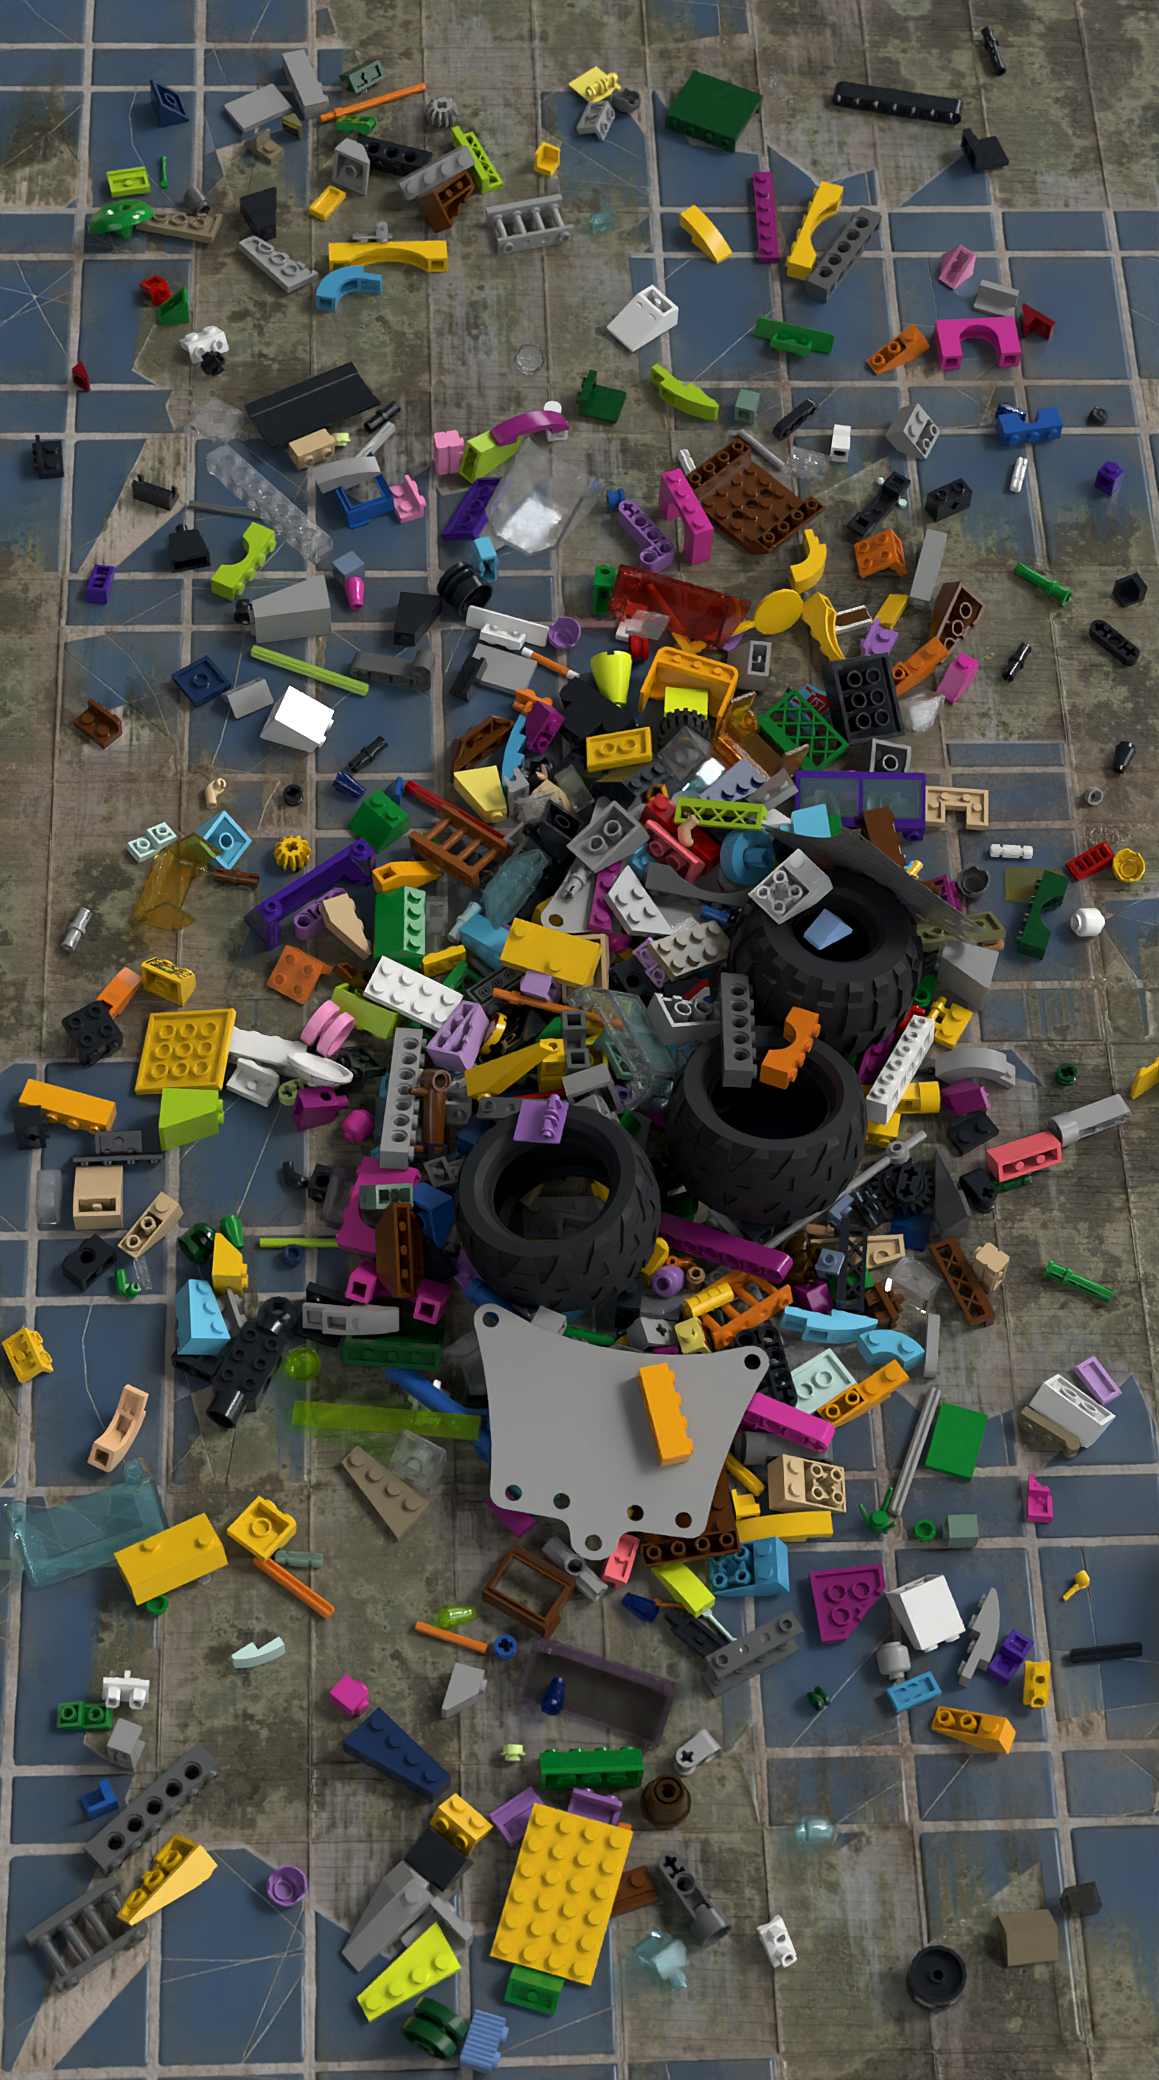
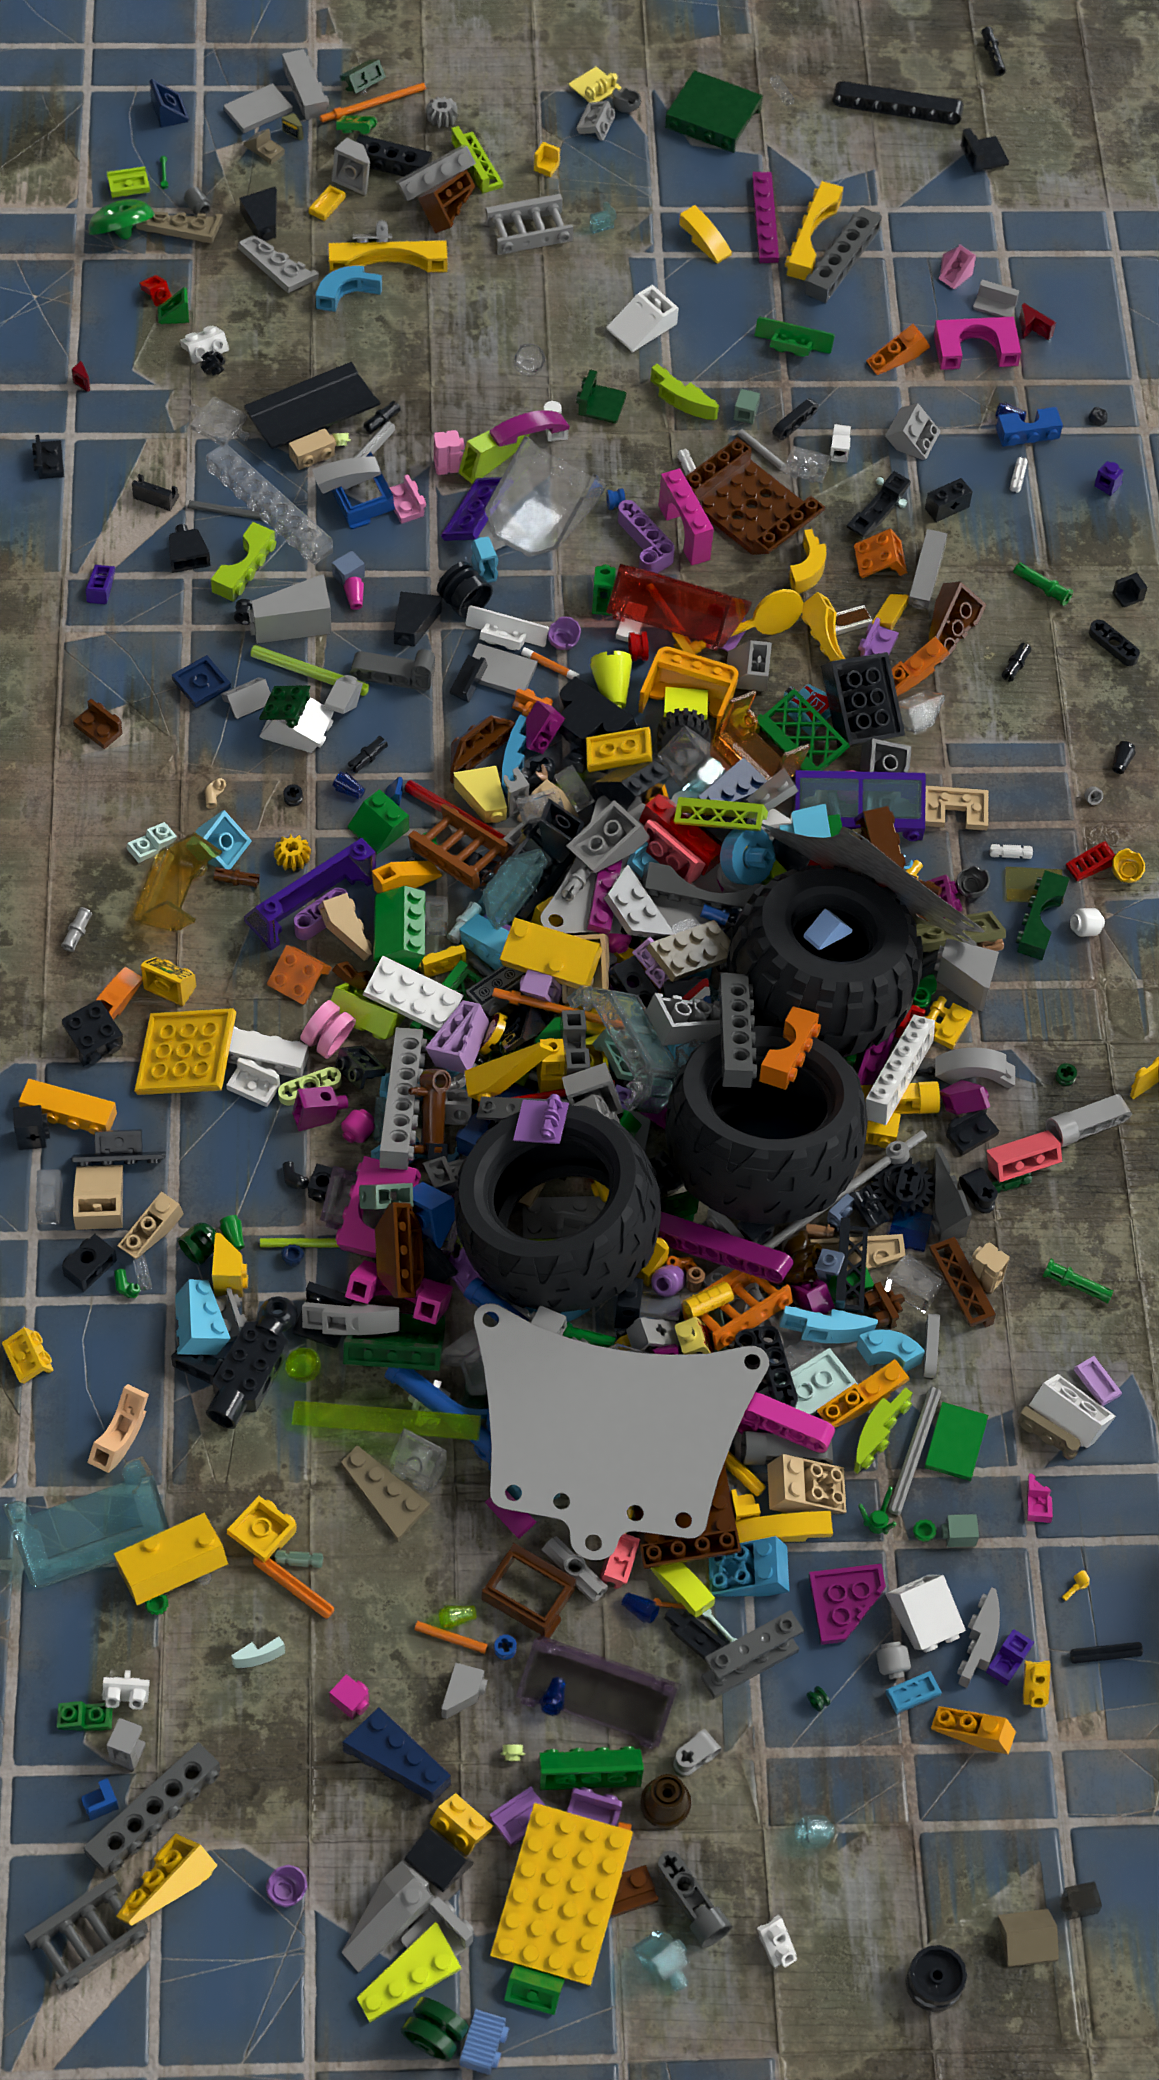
(188, 1116): lime slope -> none
(286, 704): none -> dark green hinge
(318, 1070): white dish -> none
(344, 694): none -> light grey slope
(647, 625): clear piece -> none
(664, 1414): light orange brick -> none
(684, 831): tan arm -> none
(791, 888): white slope -> none
(877, 1427): none -> lime slope
(958, 677): dark pink slope -> none

